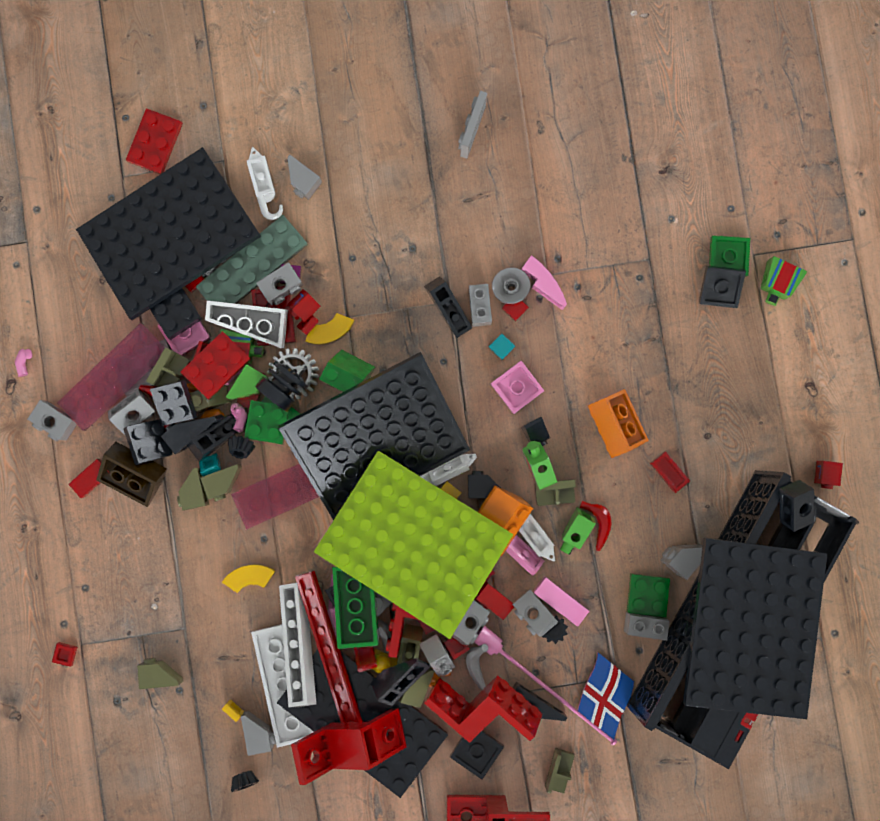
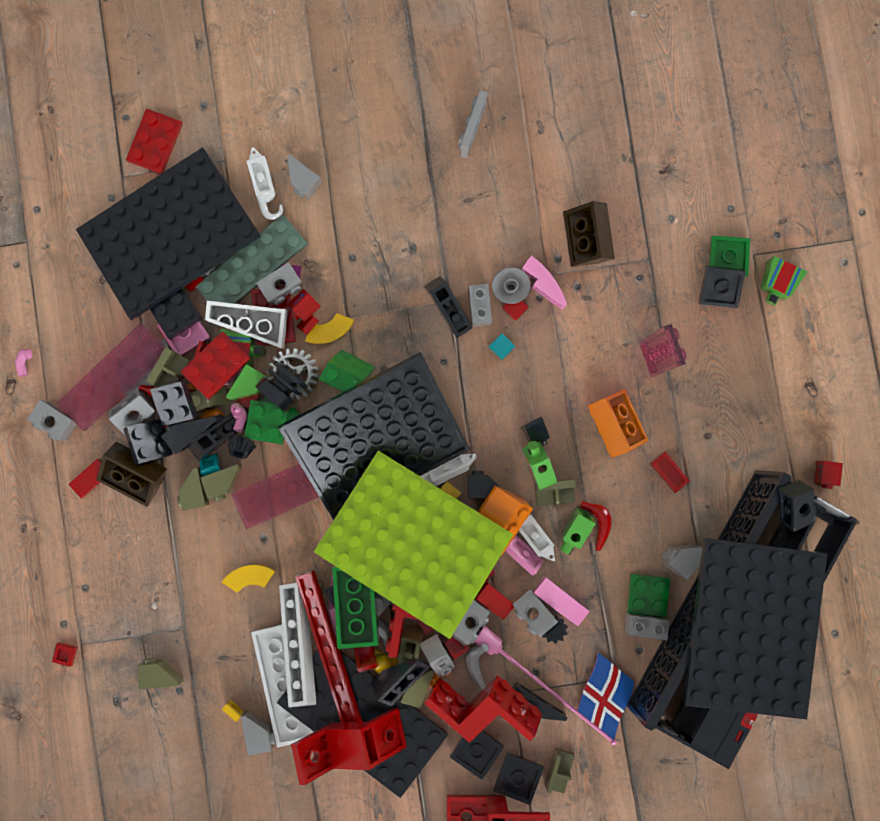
(243, 781): black piece -> none
(517, 387): bright pink plate -> none
(518, 778): none -> black plate
(588, 234): none -> dark brown slope
(662, 351): none -> clear pink plate

